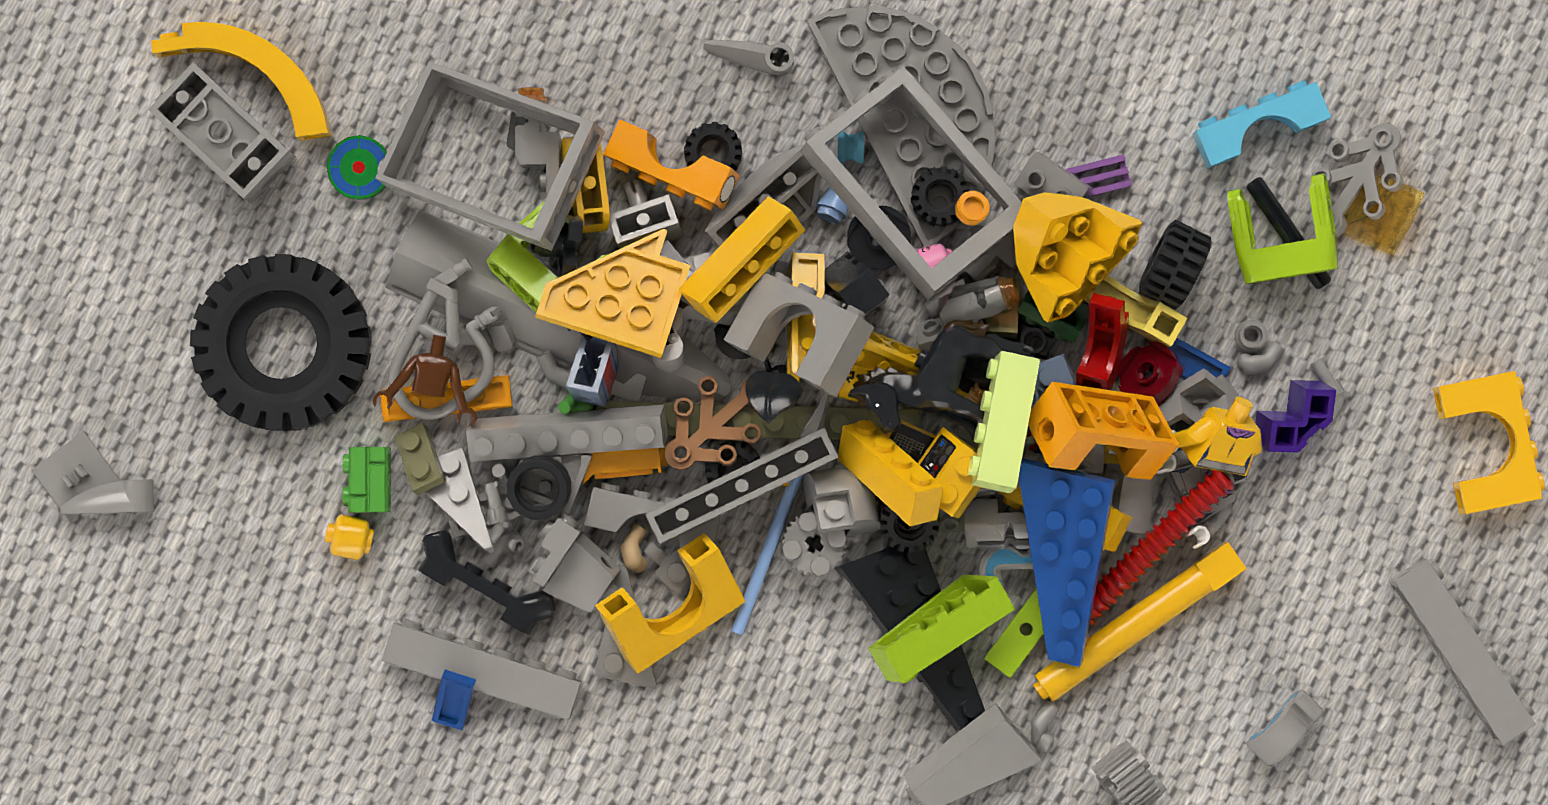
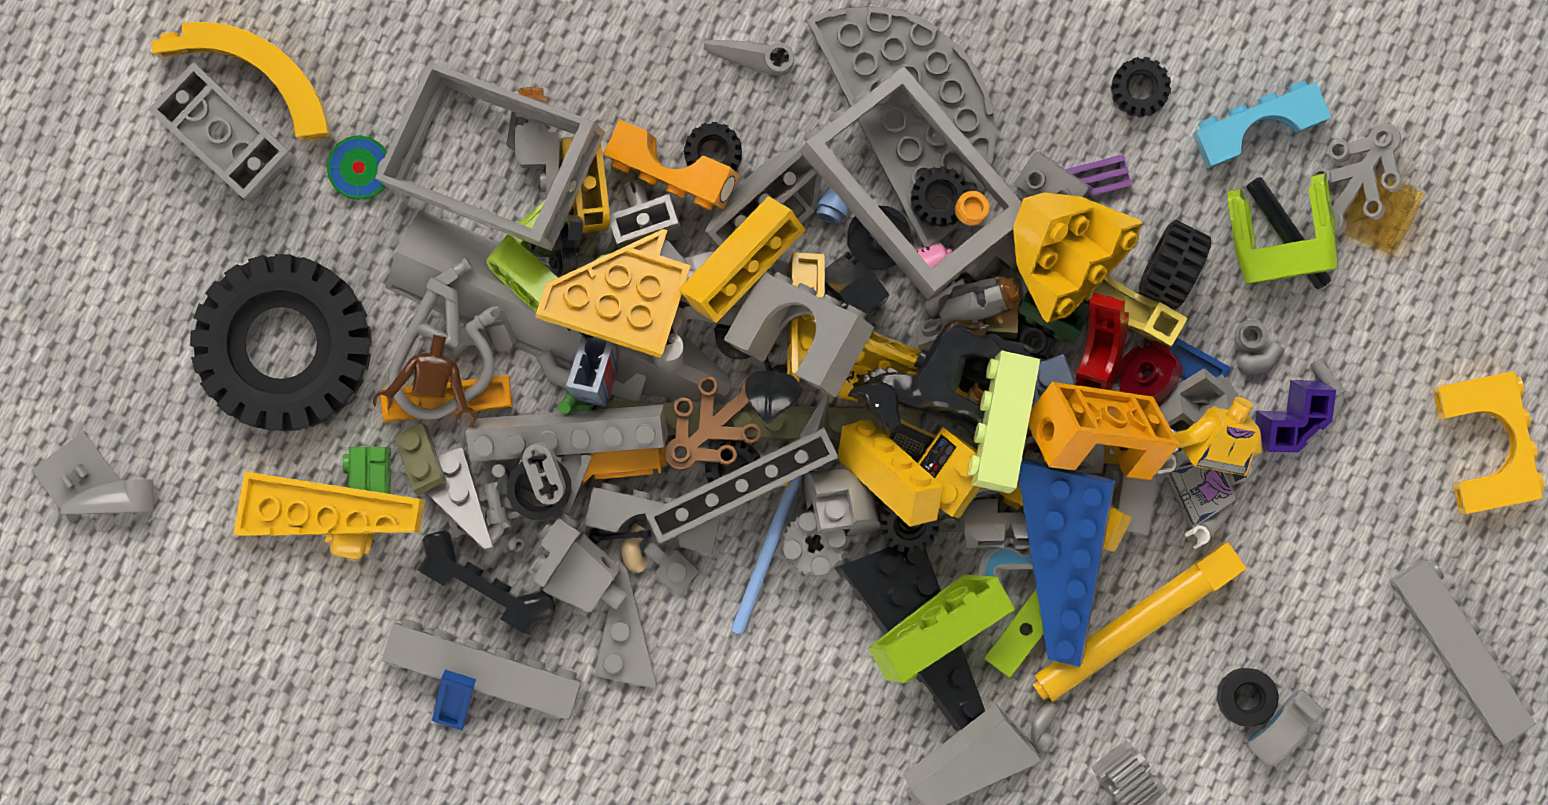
(301, 507): none -> yellow wing
(536, 475): none -> light grey beam
(596, 537): none -> black hinge
(710, 598): yellow arch -> none
(851, 147): medium azure wheel -> none
(1147, 68): none -> black tyre
(1159, 540): red piece -> none
(1268, 697): none -> black tyre

